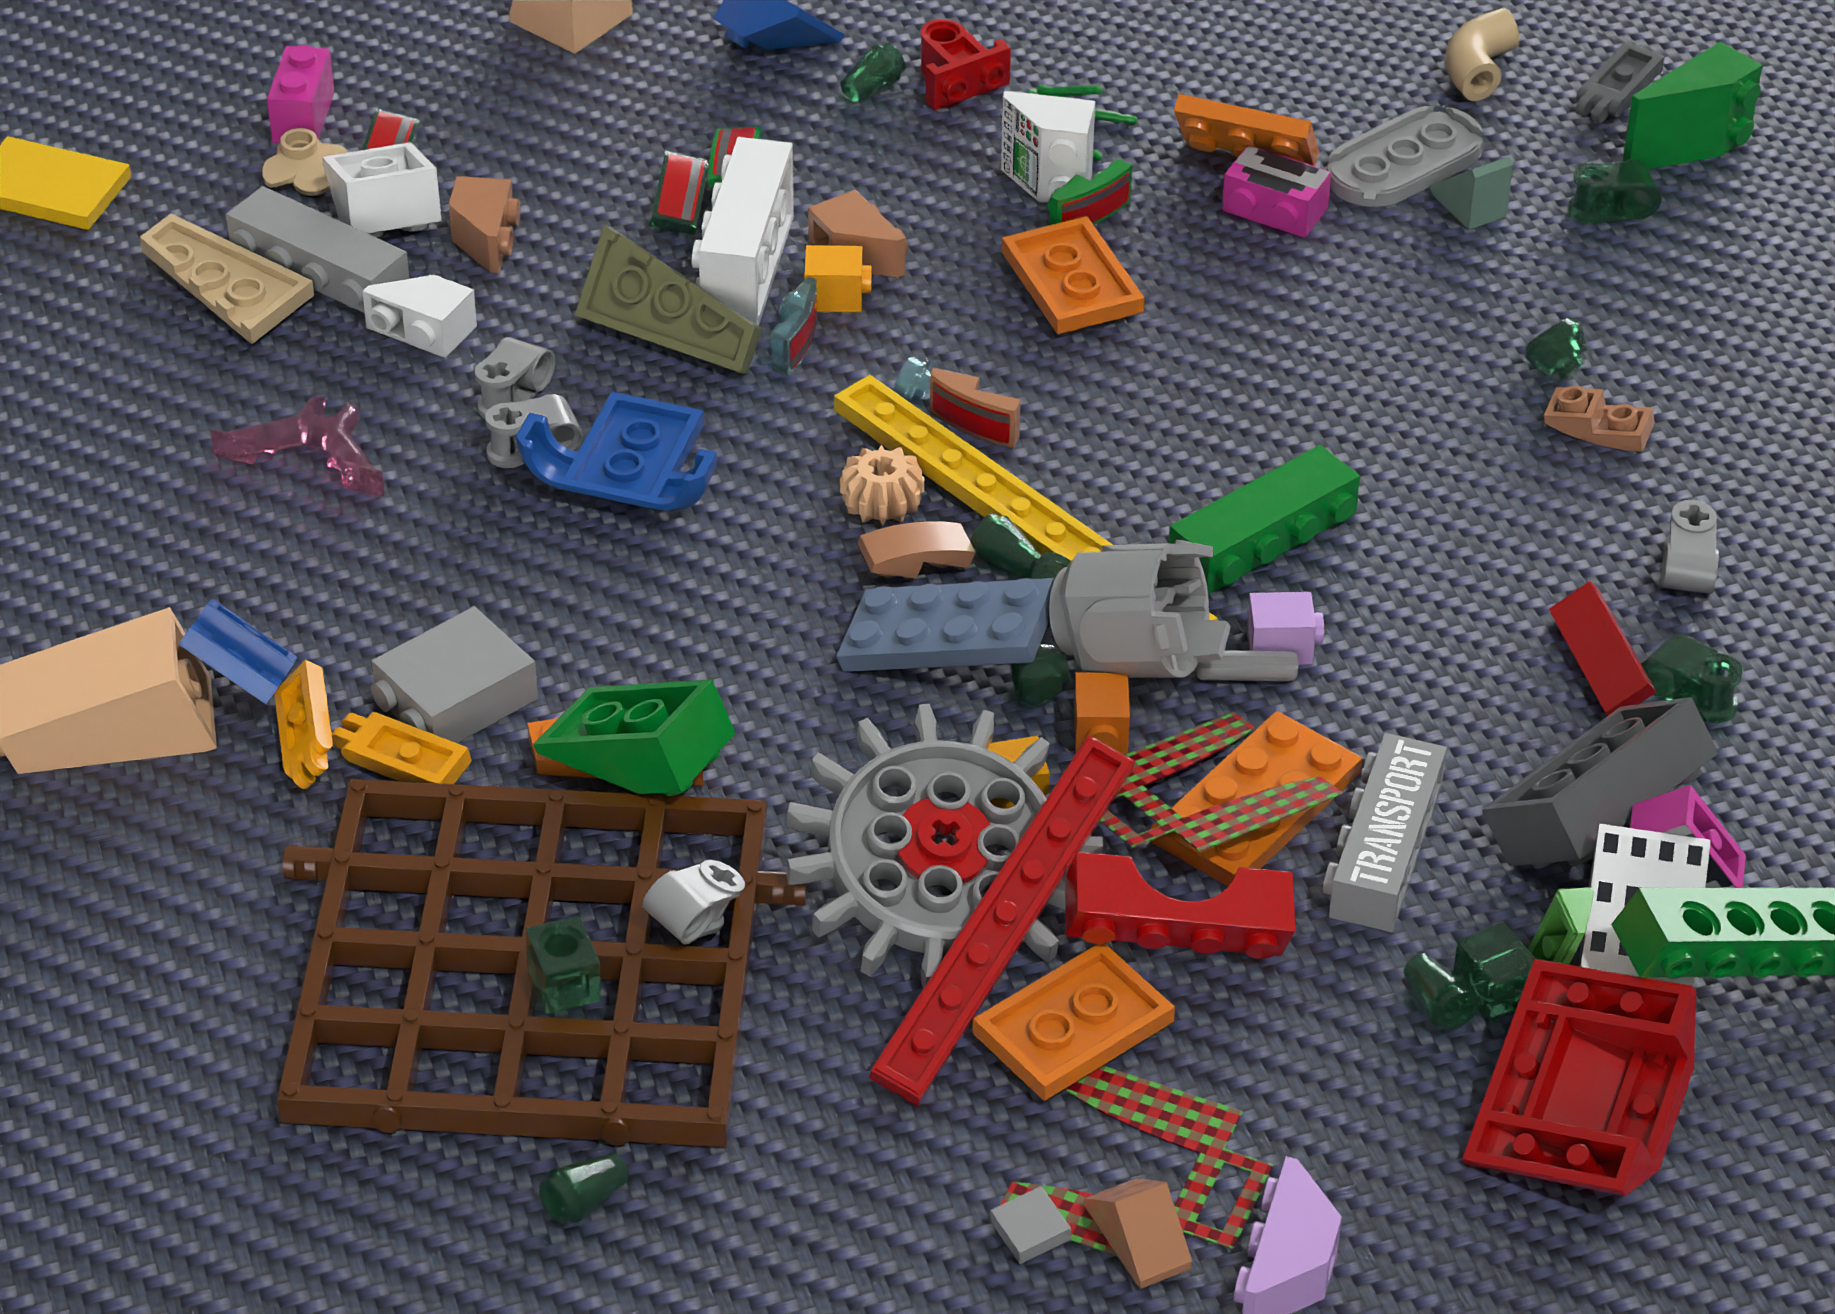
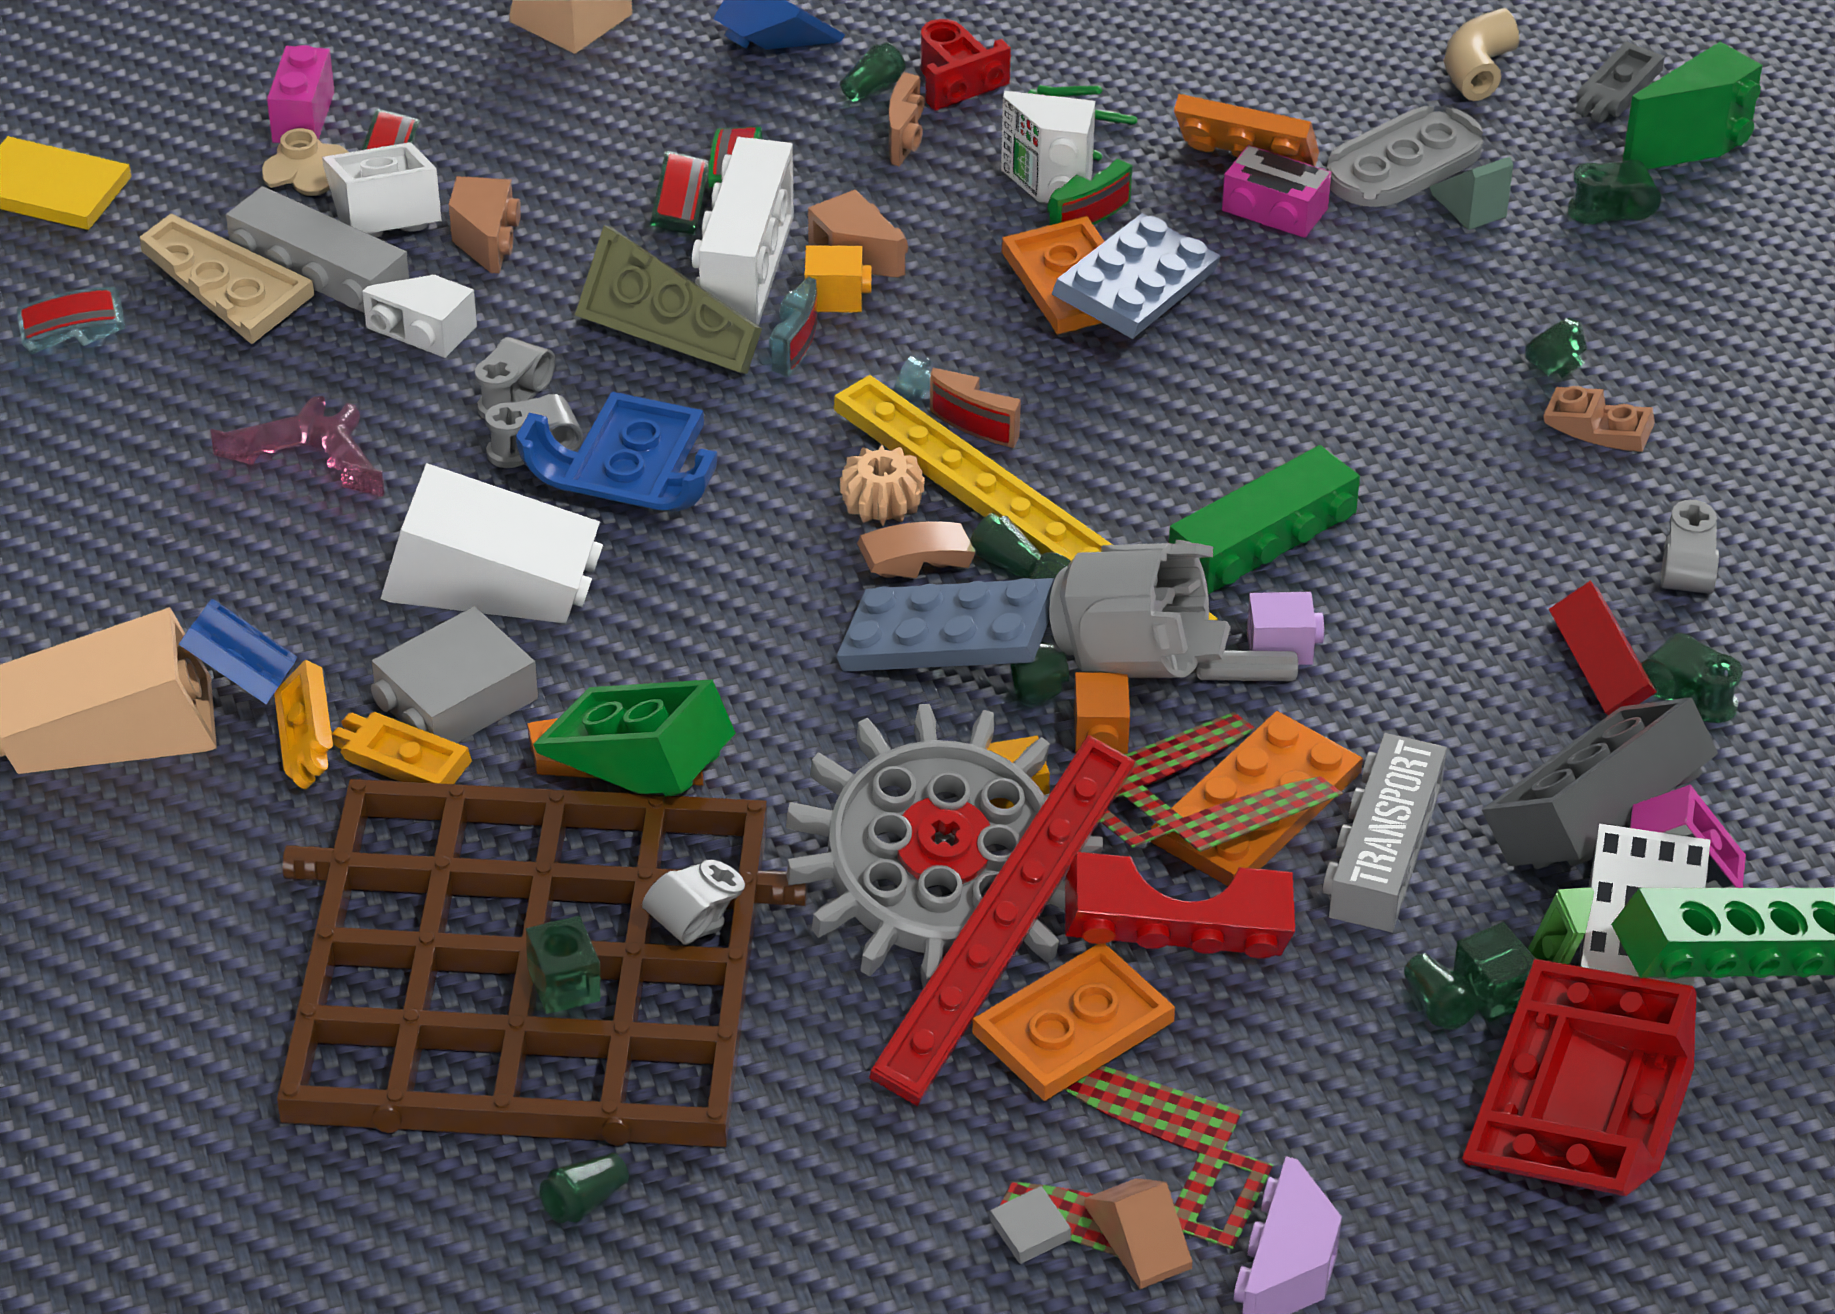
(77, 314): none -> slope
(490, 551): none -> white slope
(904, 112): none -> nougat slope
(1136, 275): none -> plate

